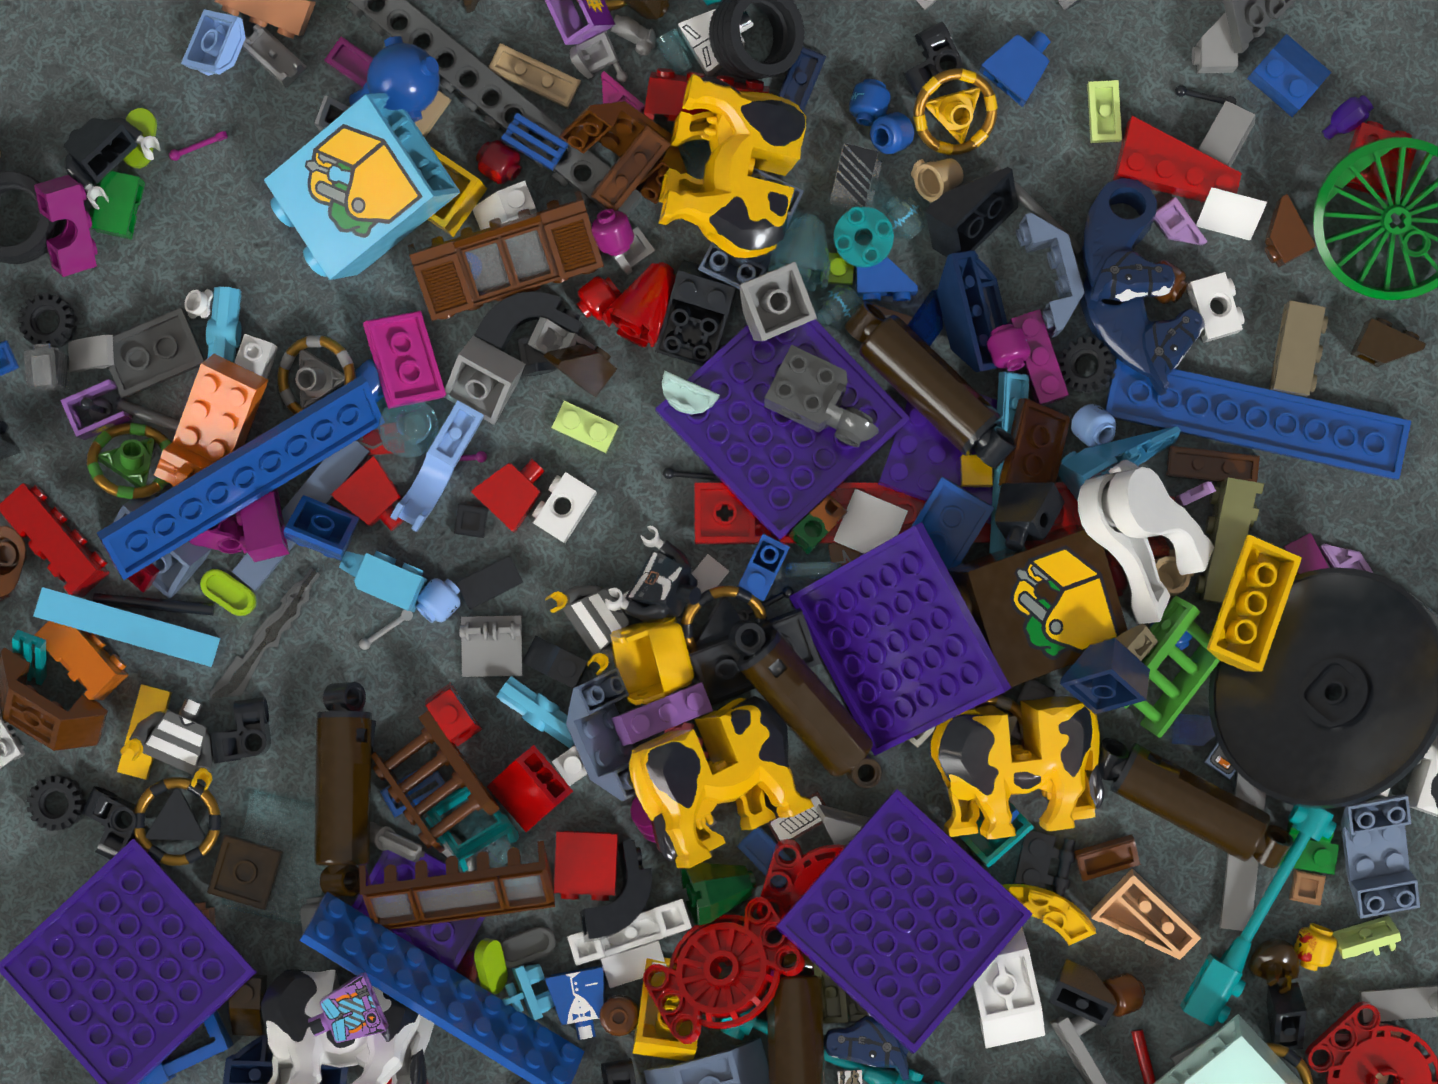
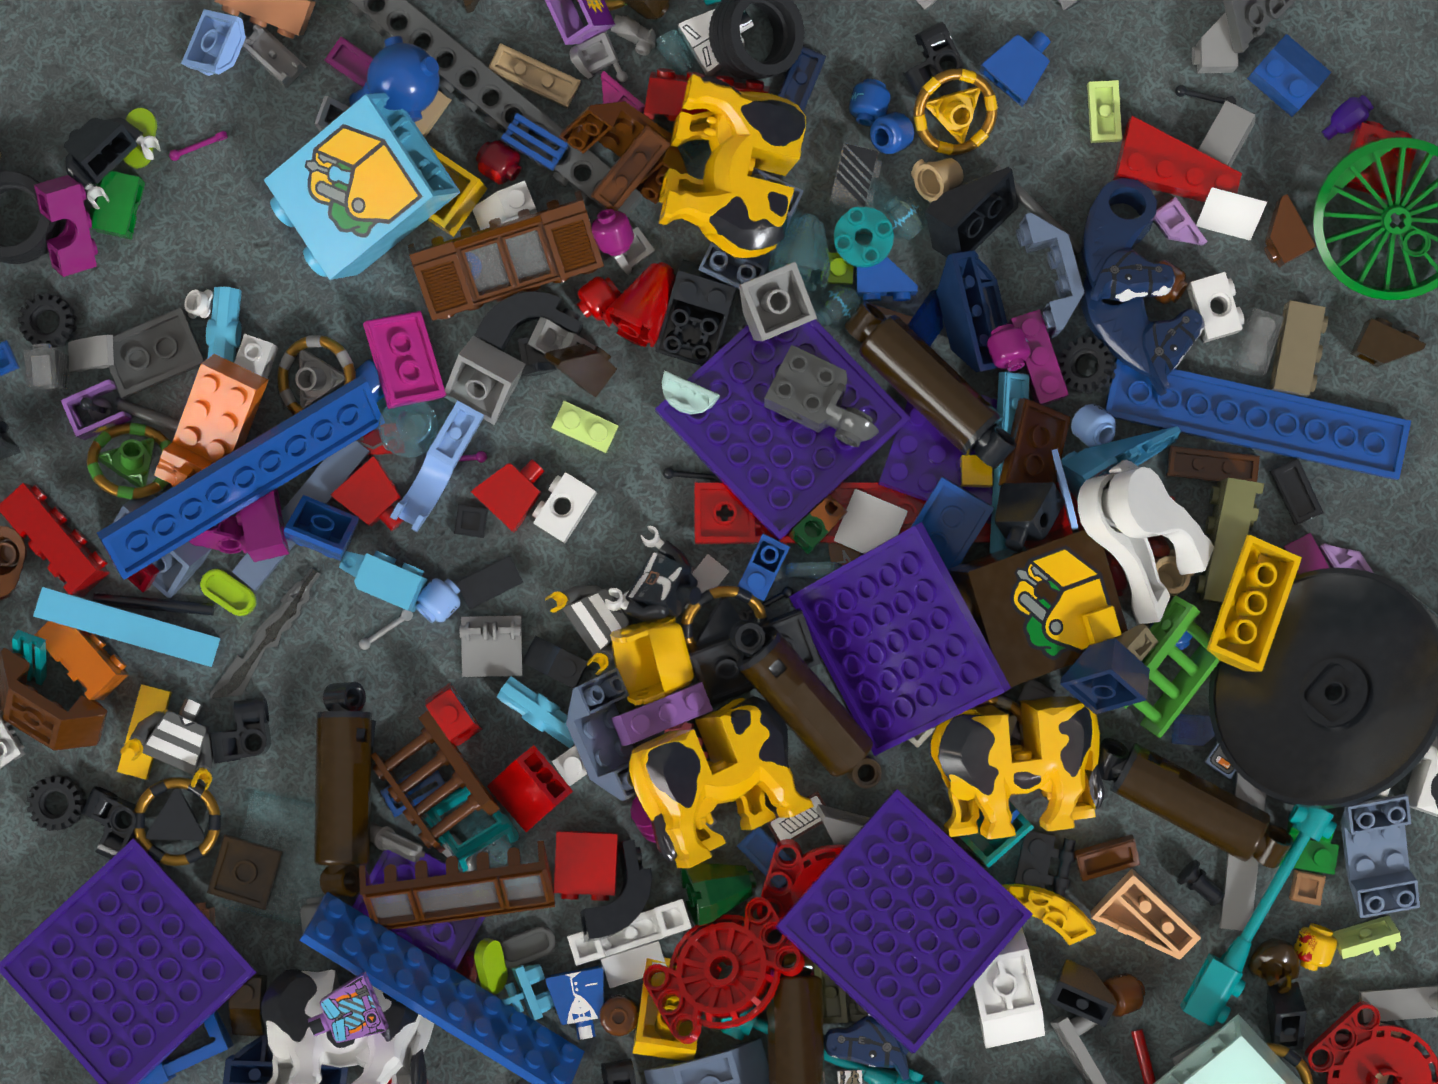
(1064, 490): none -> light blue window
(1101, 624): none -> yellow tile
(1195, 493): lavender tile -> none
(1197, 881): none -> black pin
(1257, 343): none -> clear brick
(1296, 492): none -> black tile

